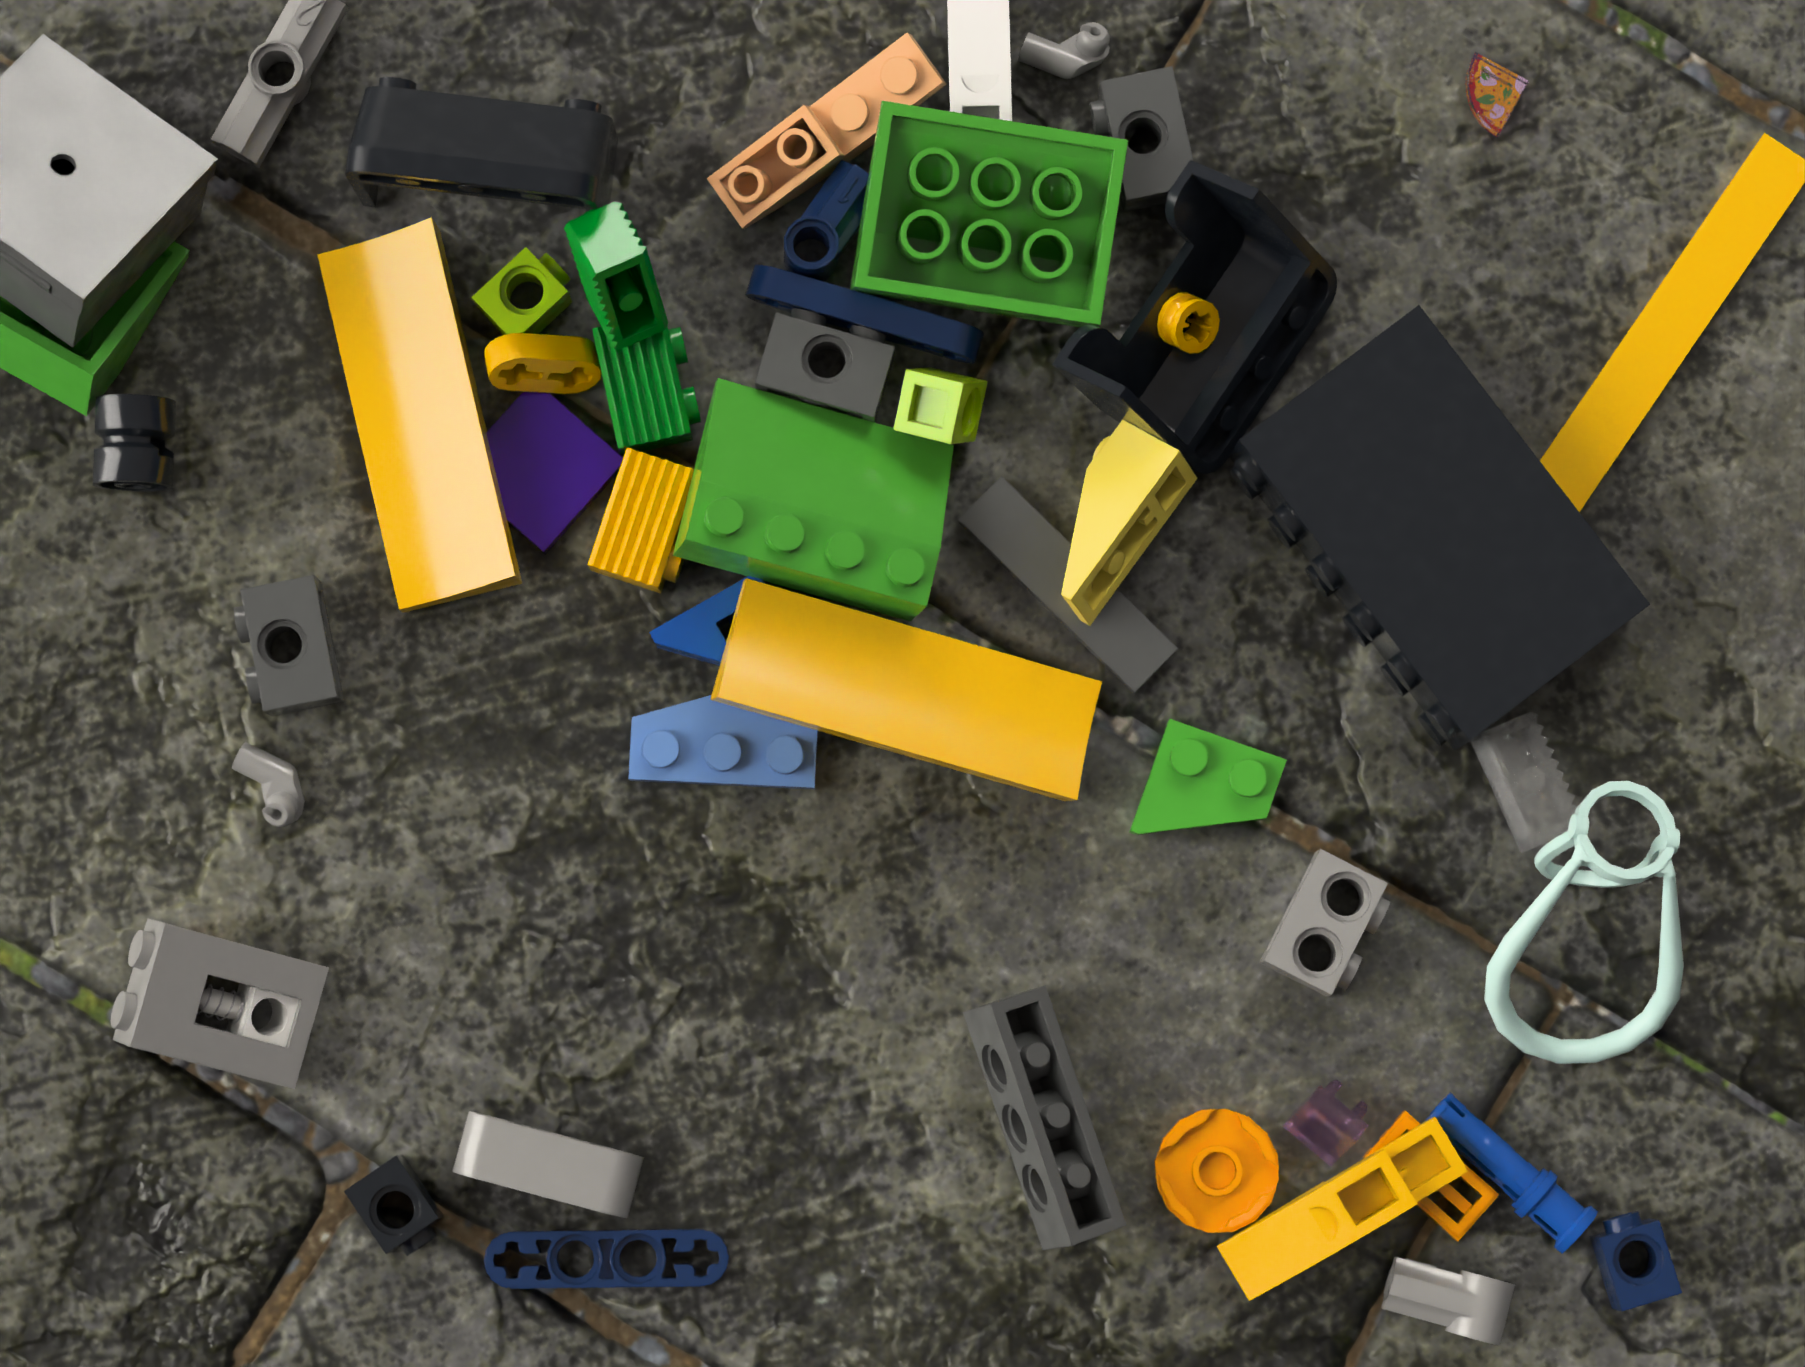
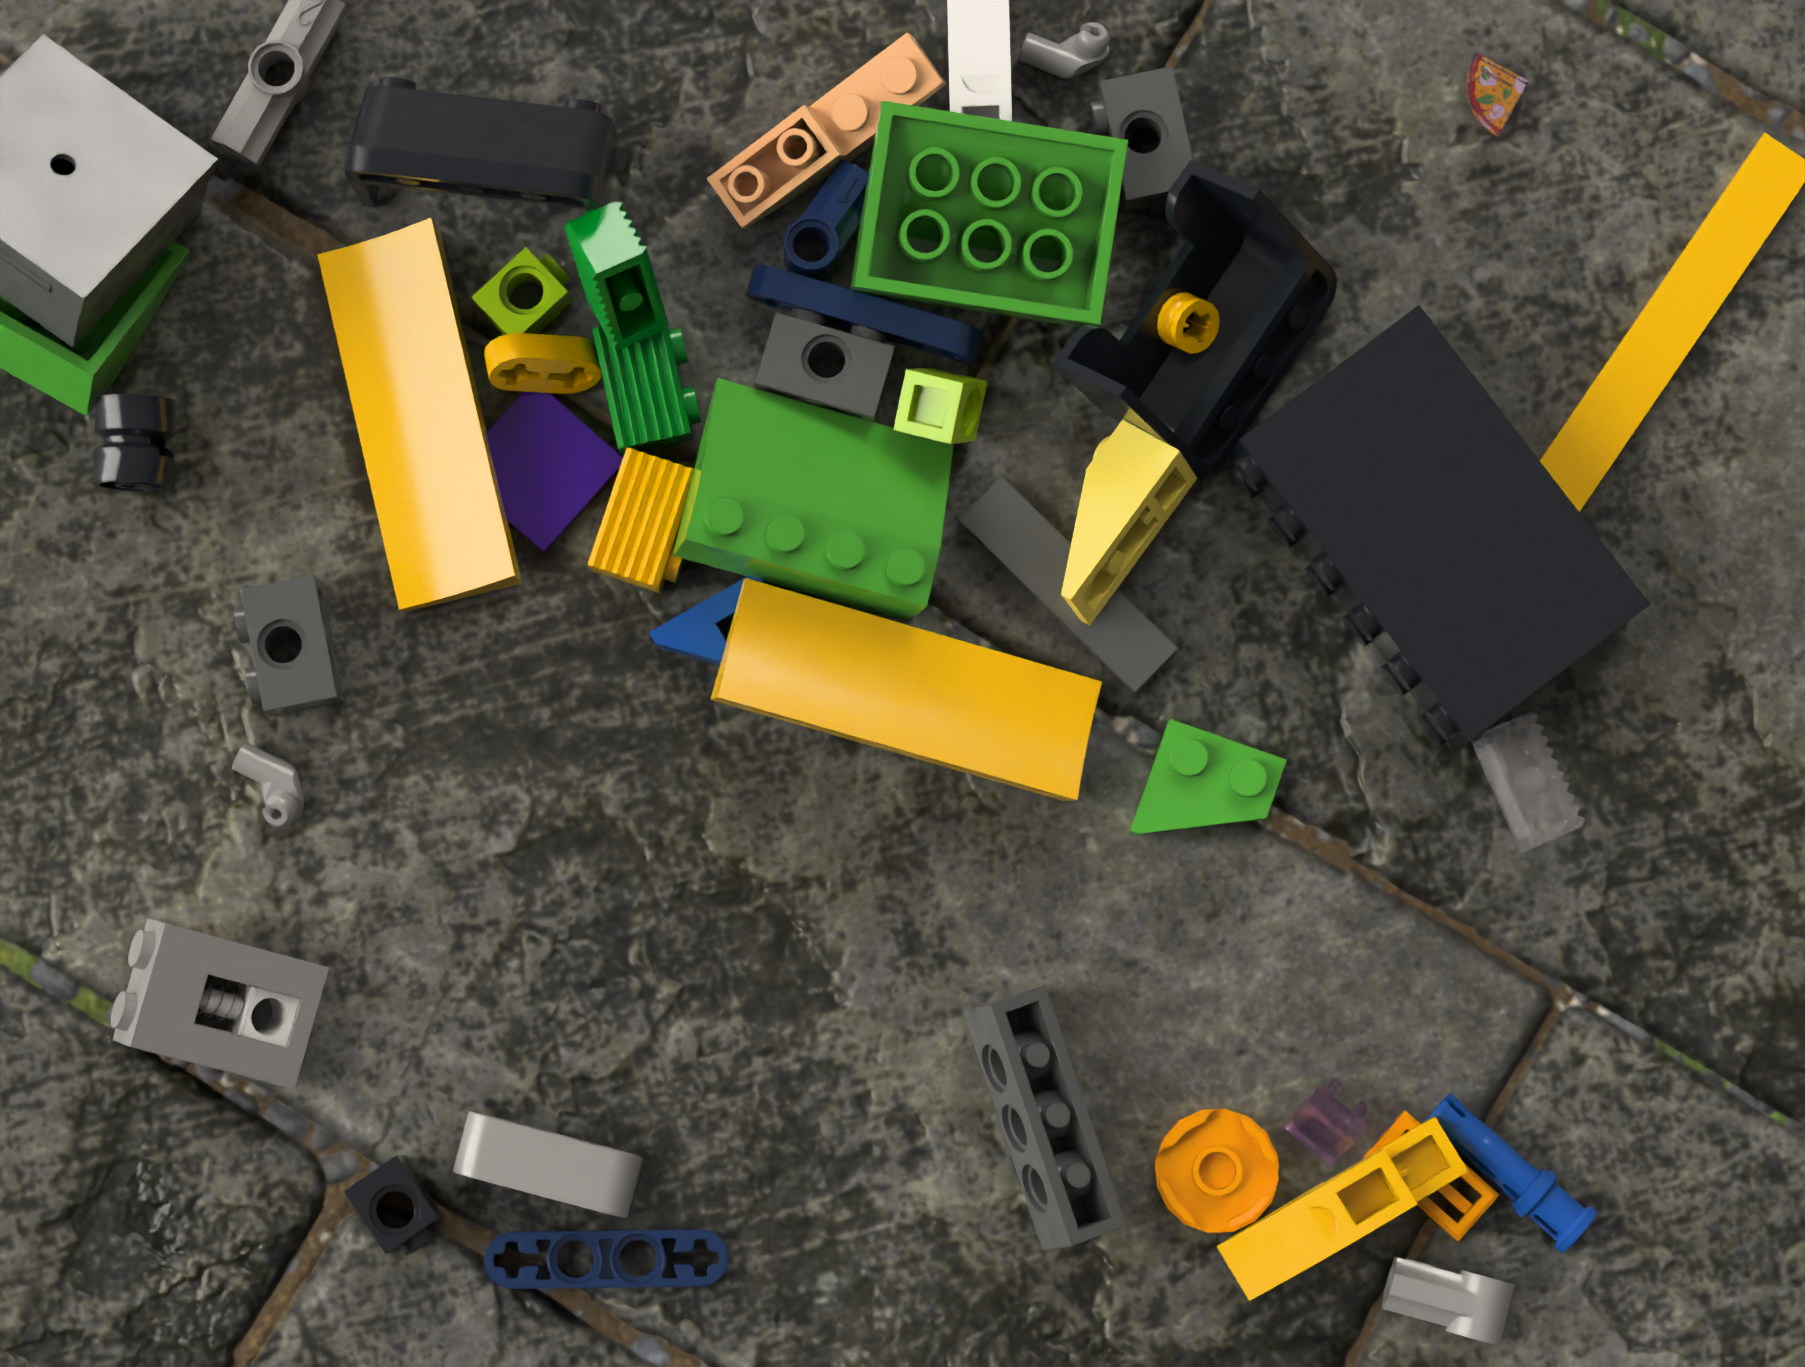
(721, 746): medium blue wing -> none
(1311, 916): light grey brick -> none
(1603, 875): light aqua animal -> none
(1654, 1282): dark blue brick -> none

